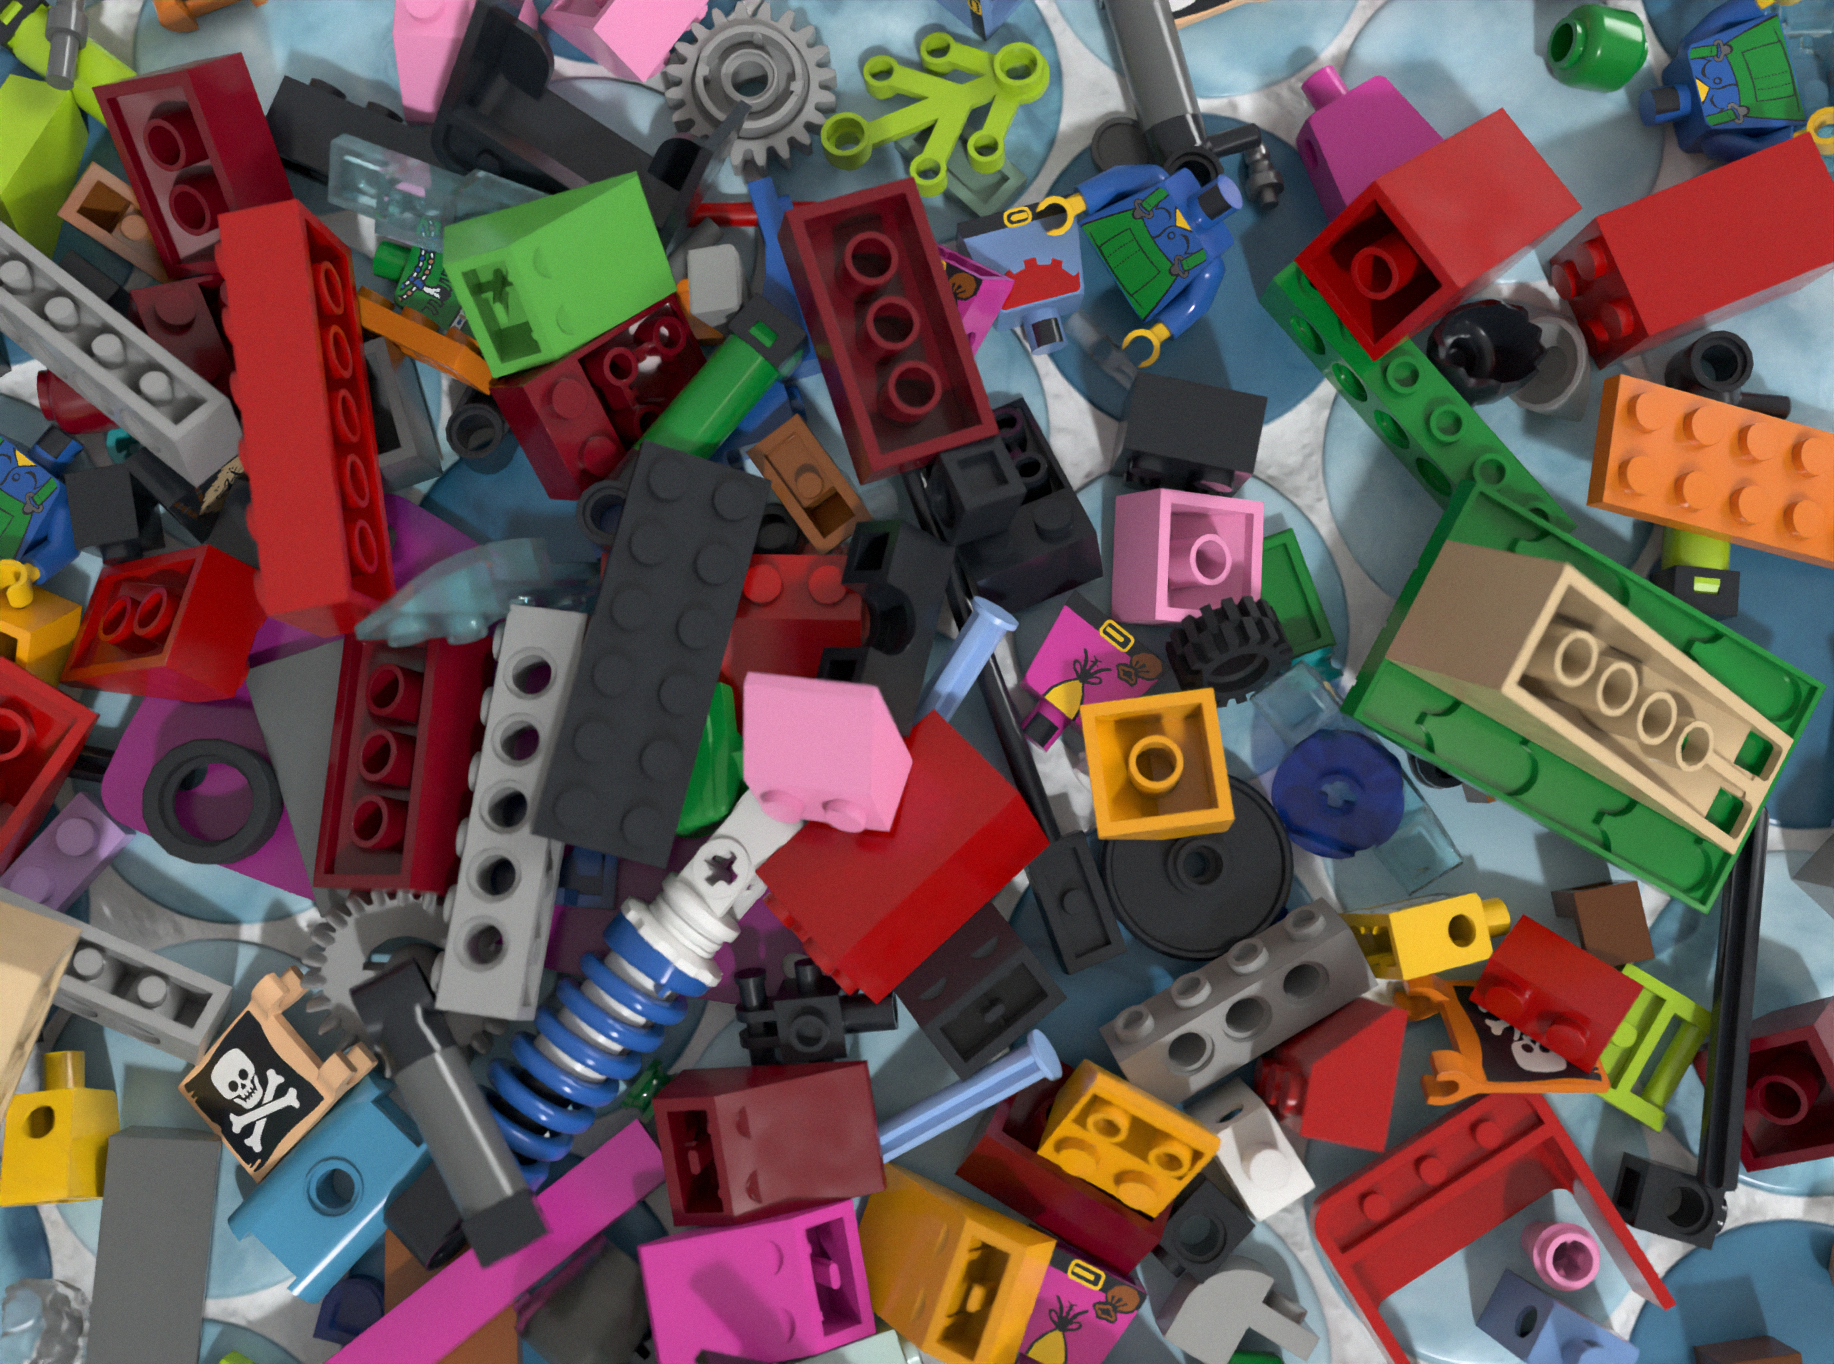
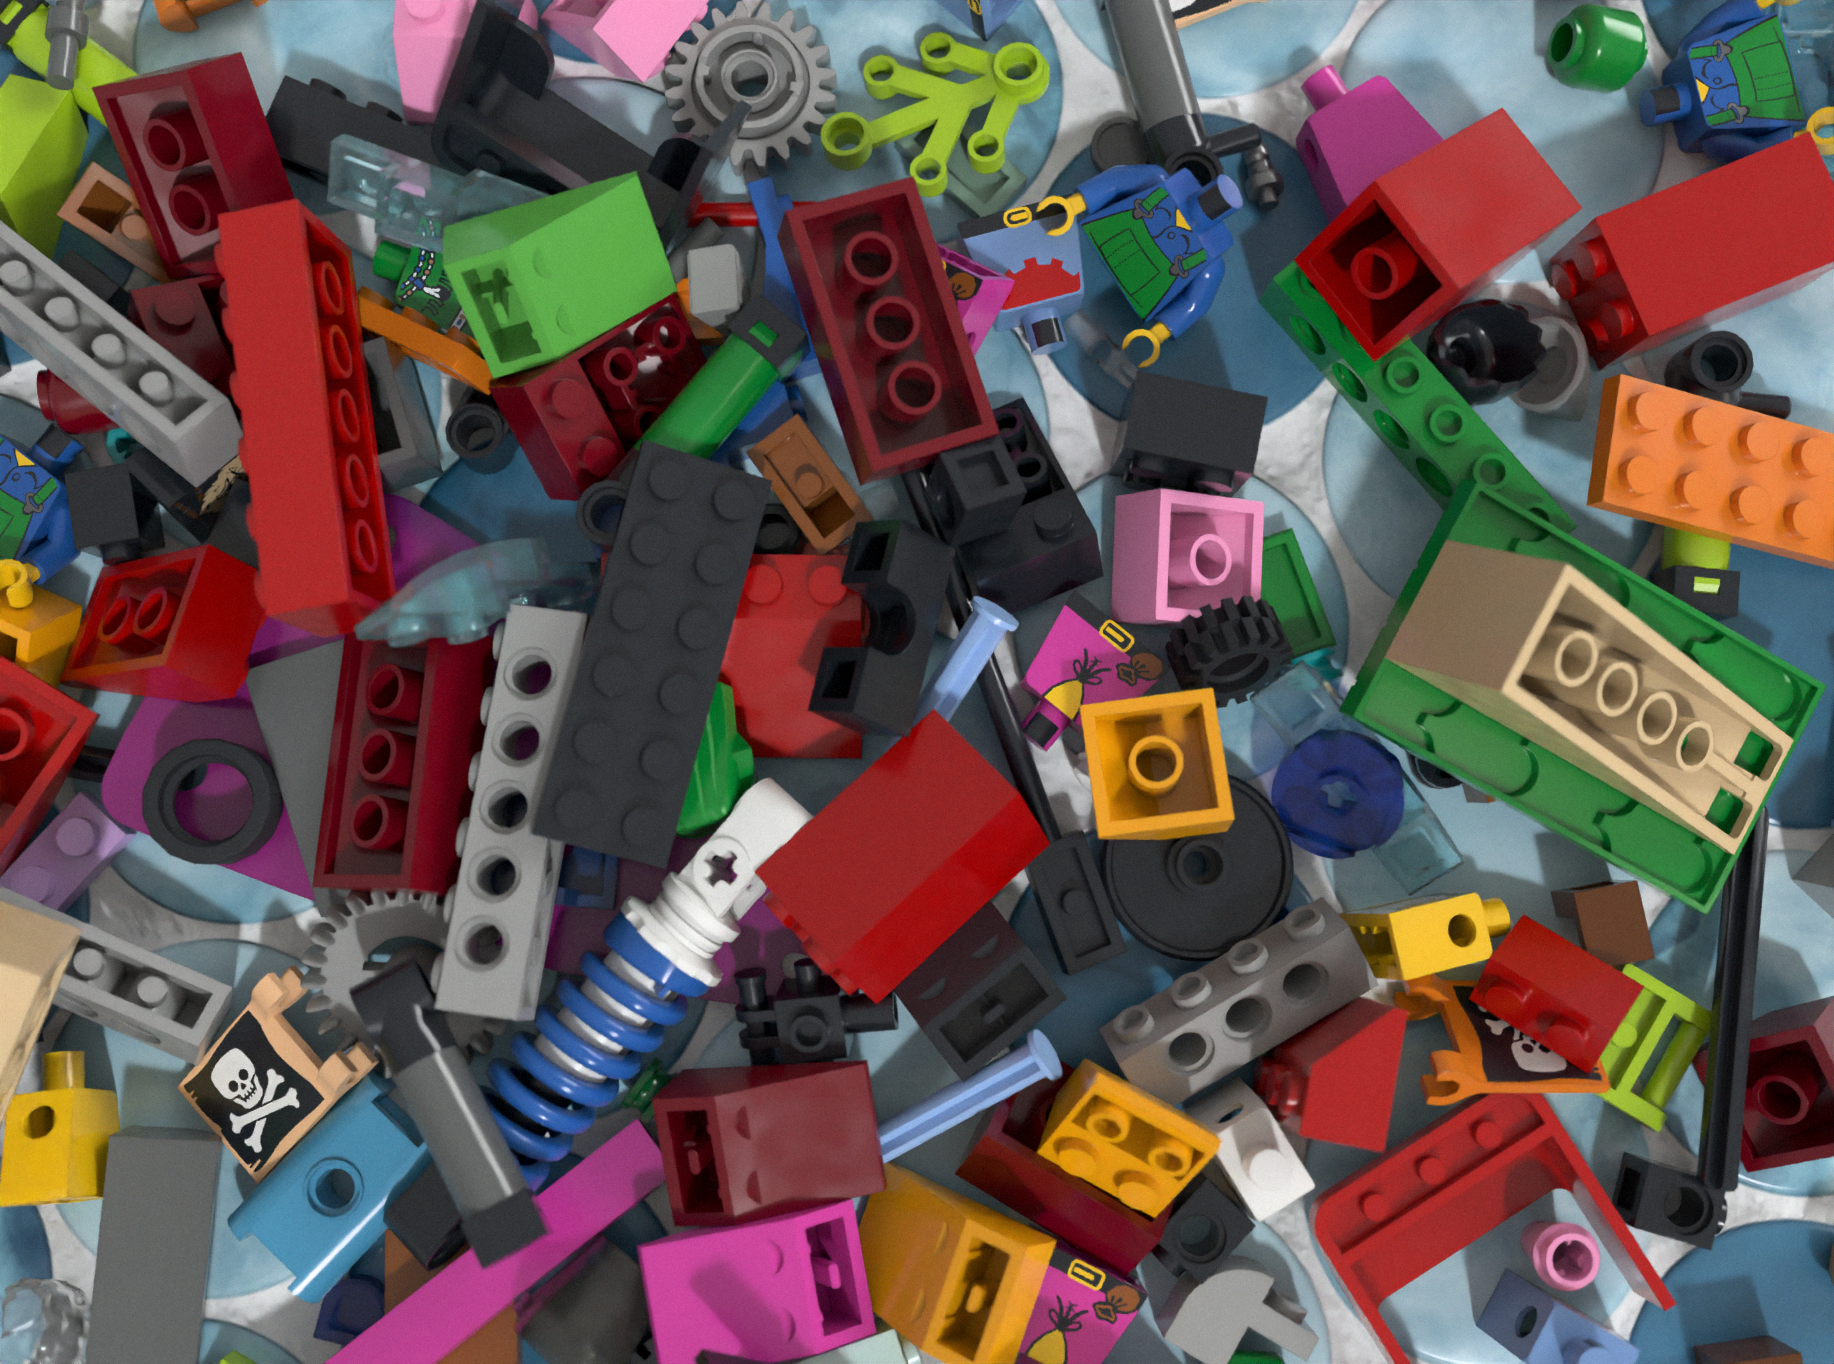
(822, 752): bright pink slope -> none

